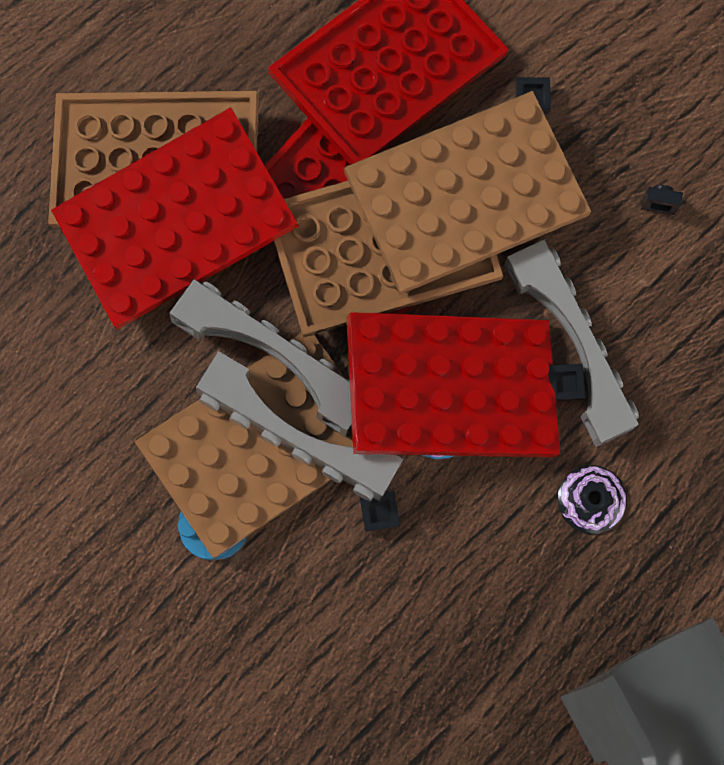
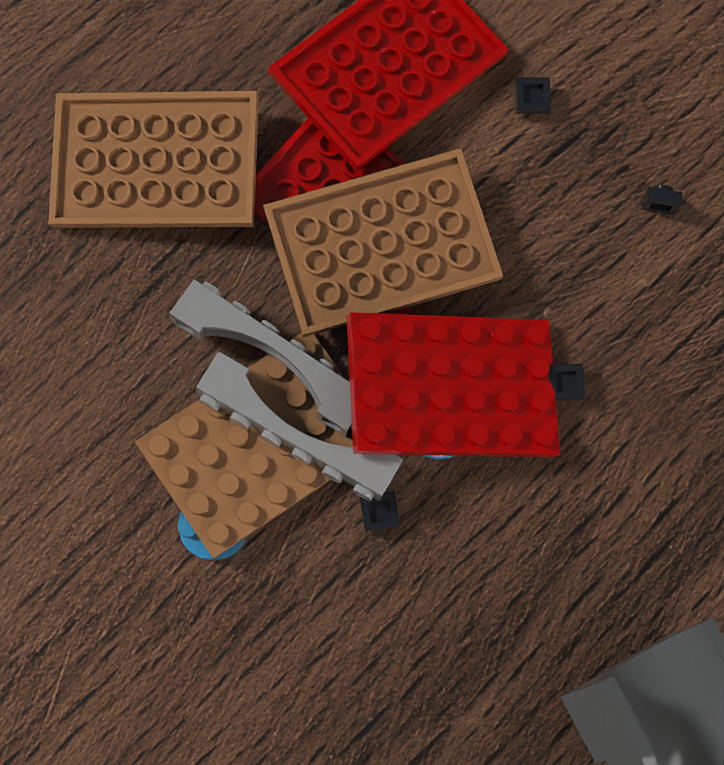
(174, 218): red plate -> none
(466, 192): medium nougat plate -> none
(538, 274): light grey arch -> none
(578, 510): dish -> none

